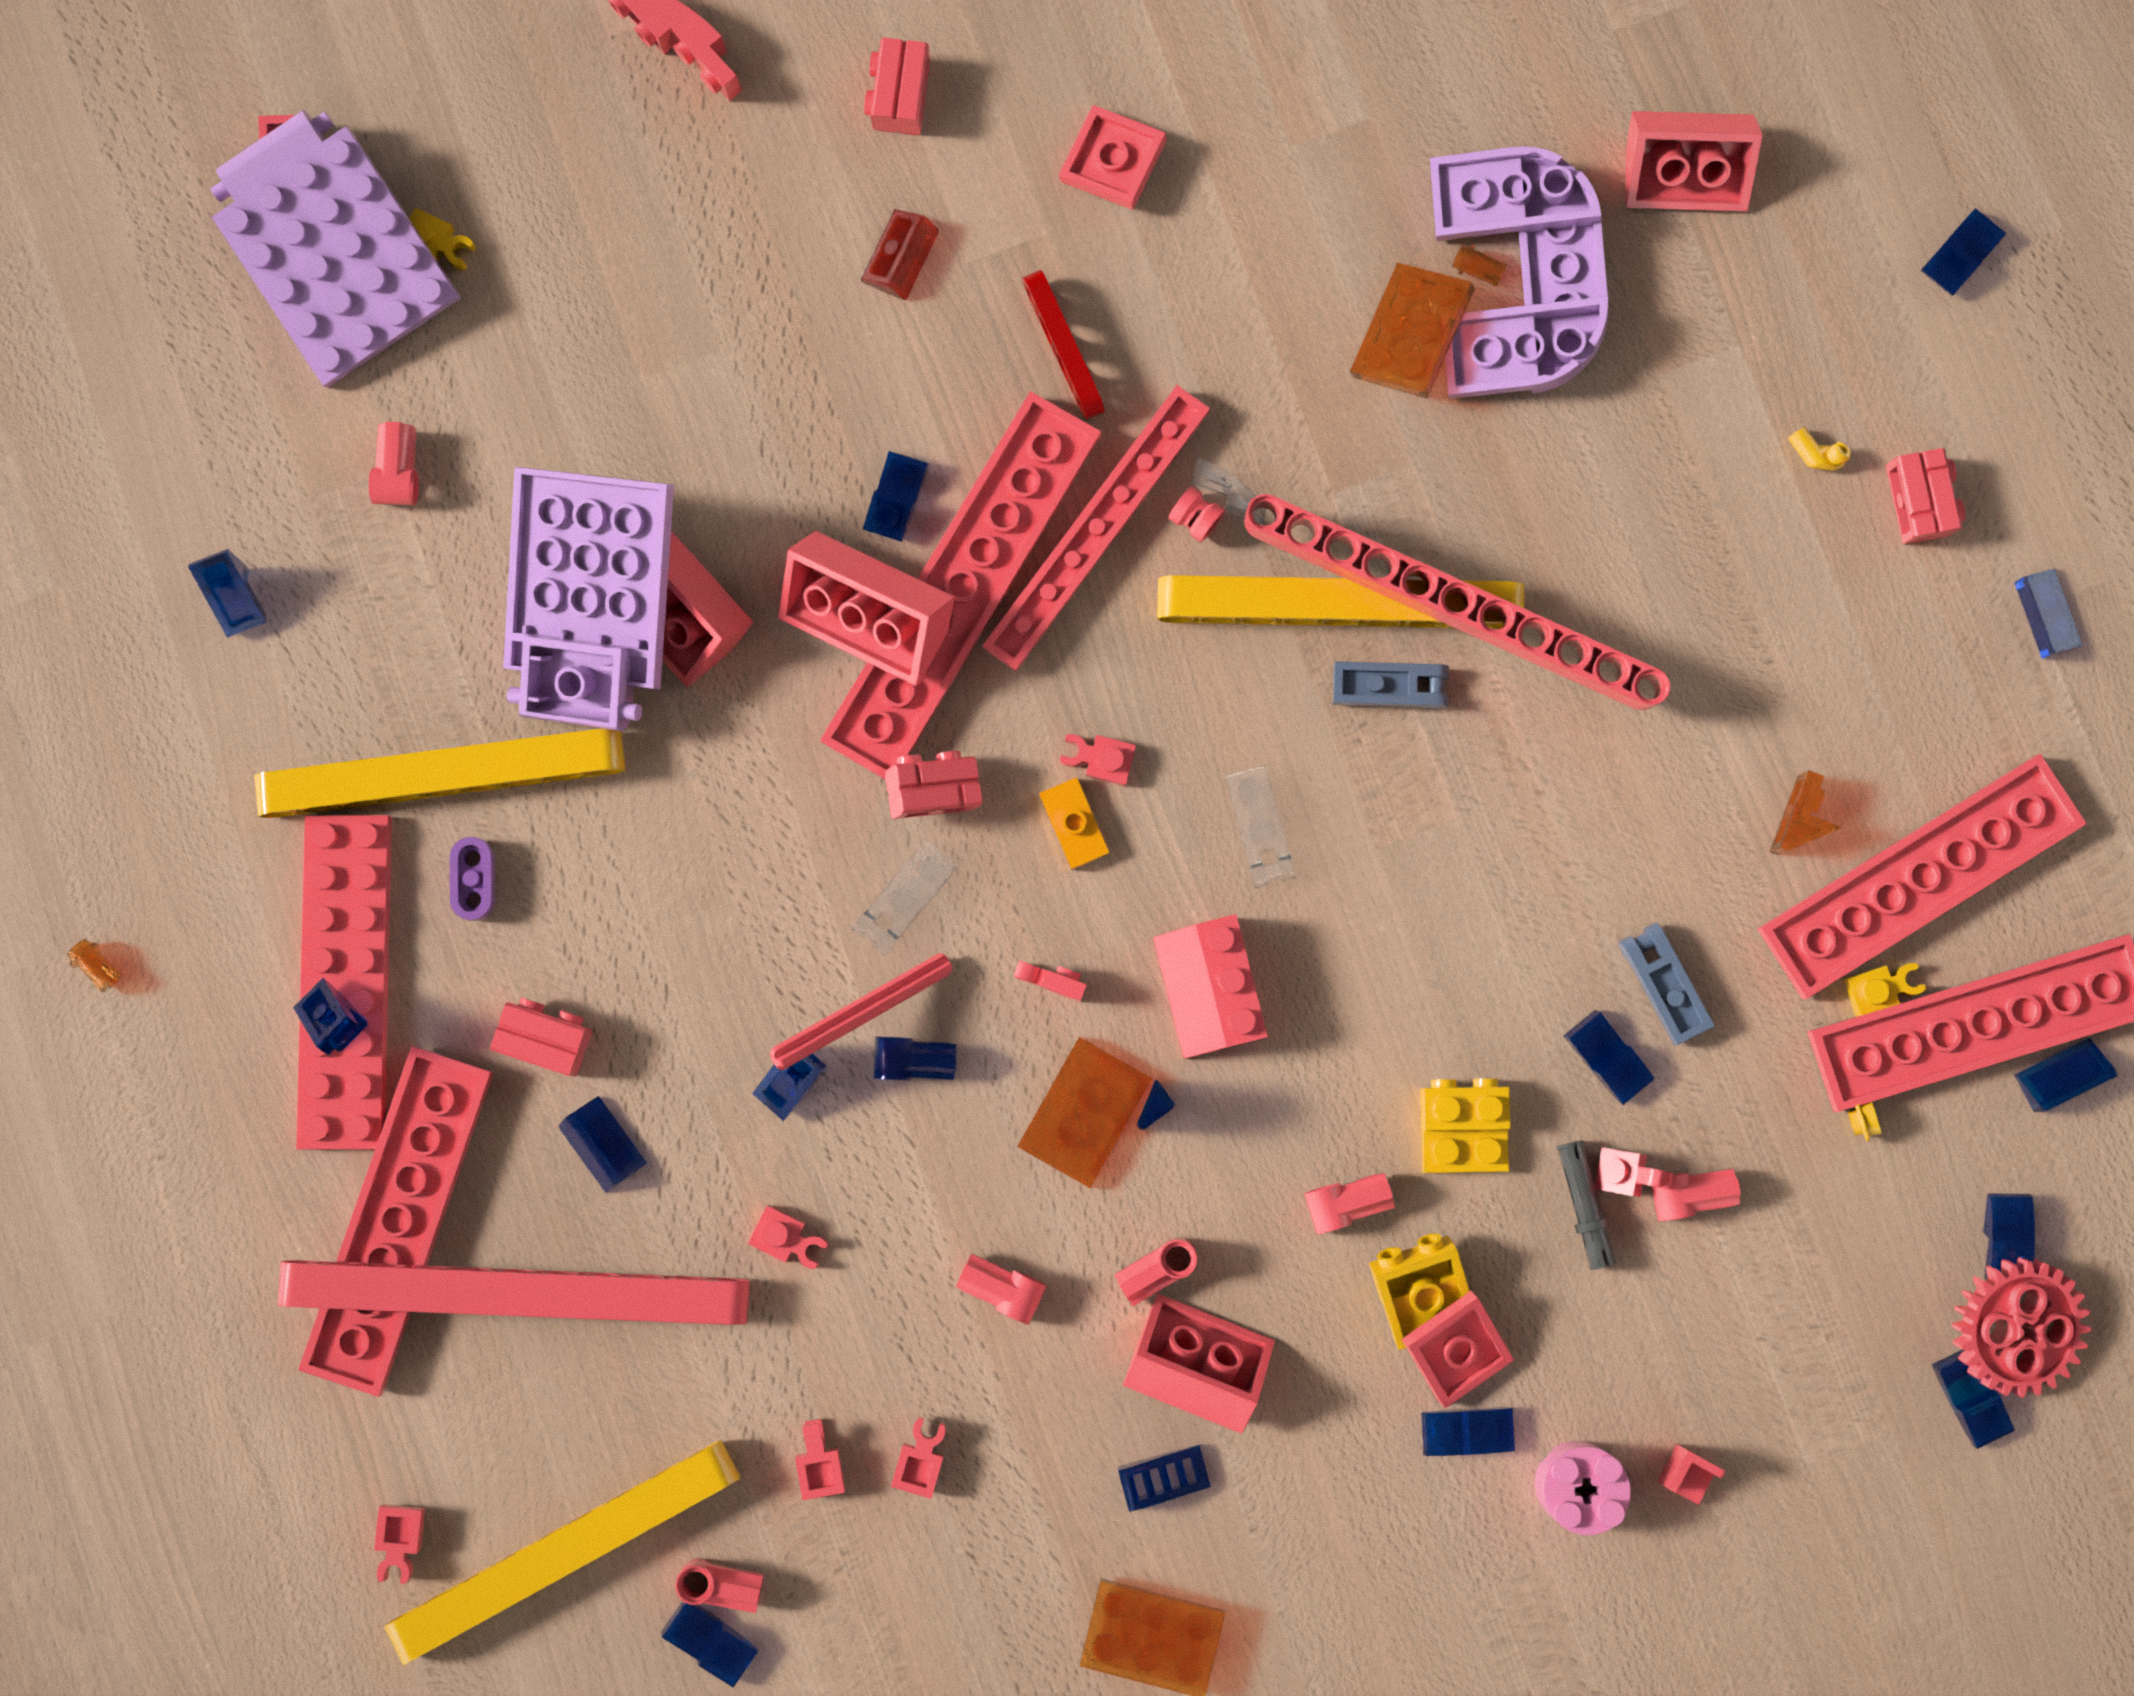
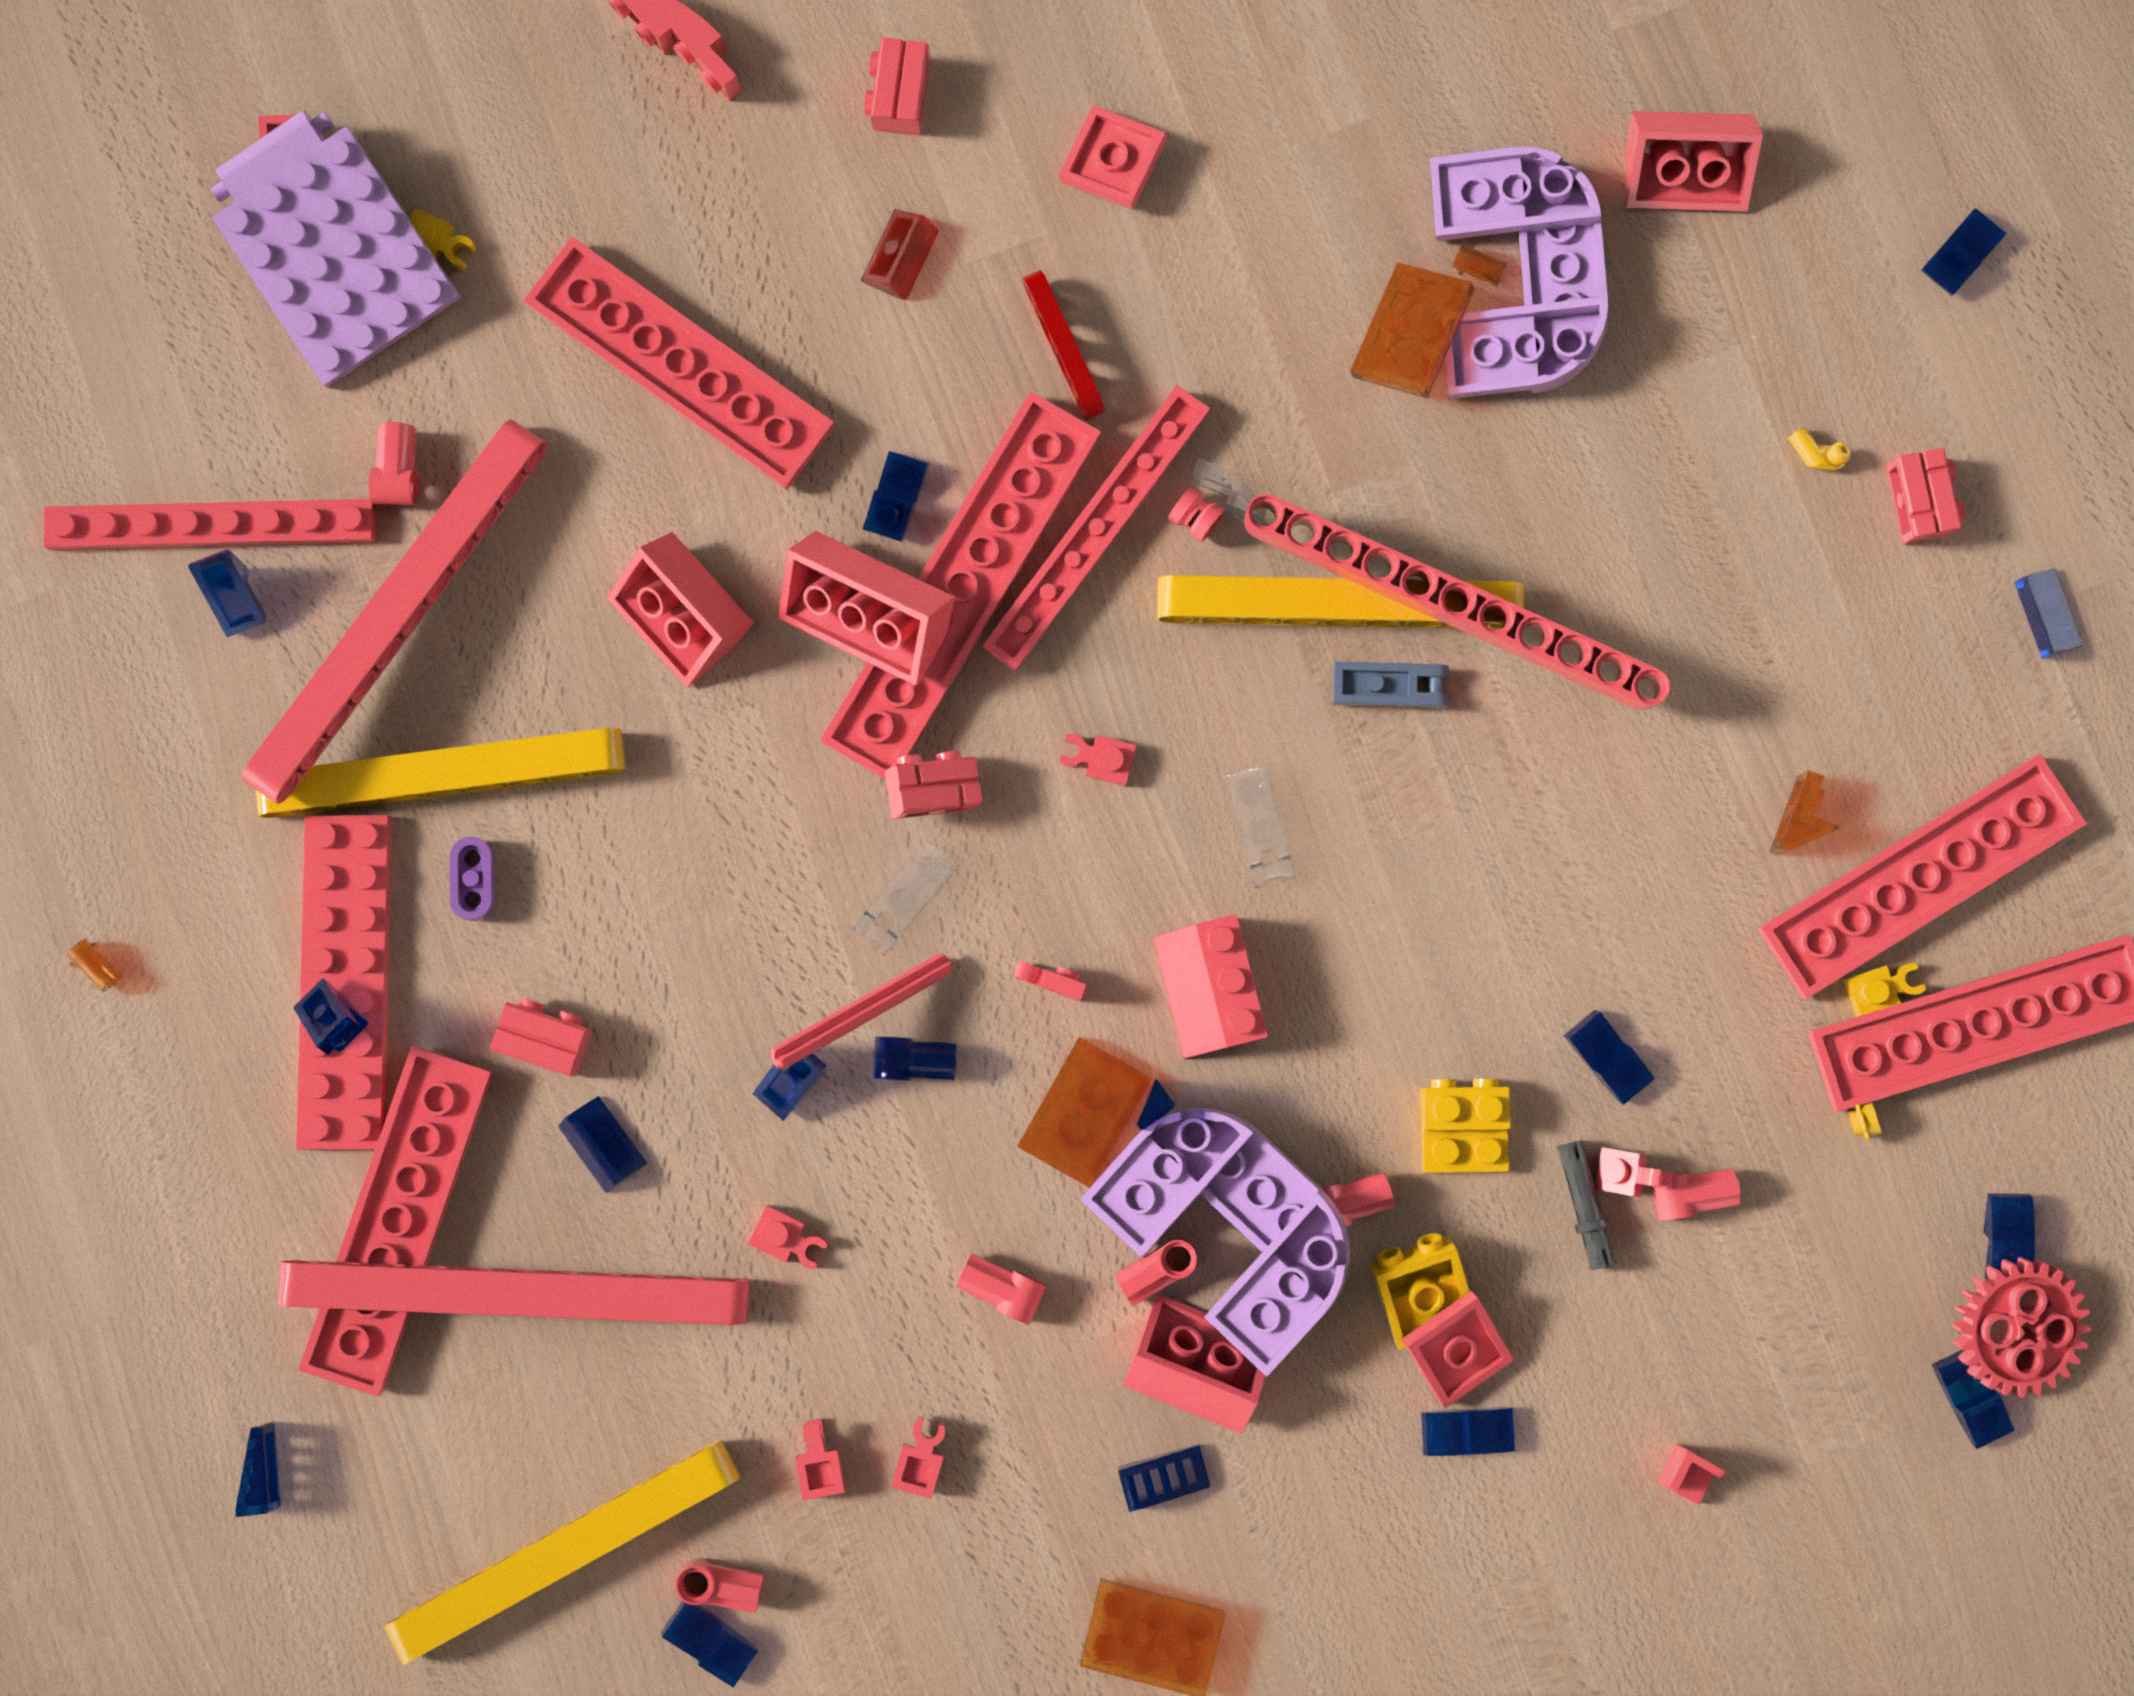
(209, 524): none -> coral plate
(260, 1476): none -> clear blue slope
(394, 612): none -> coral beam
(398, 1533): coral plate -> none
(586, 594): lavender plate -> none
(679, 363): none -> coral plate
(1074, 823): light orange plate -> none
(1261, 1195): none -> lavender plate
(1600, 1506): bright pink brick -> none
(1666, 985): sand blue plate -> none
(2065, 1075): clear blue slope -> none

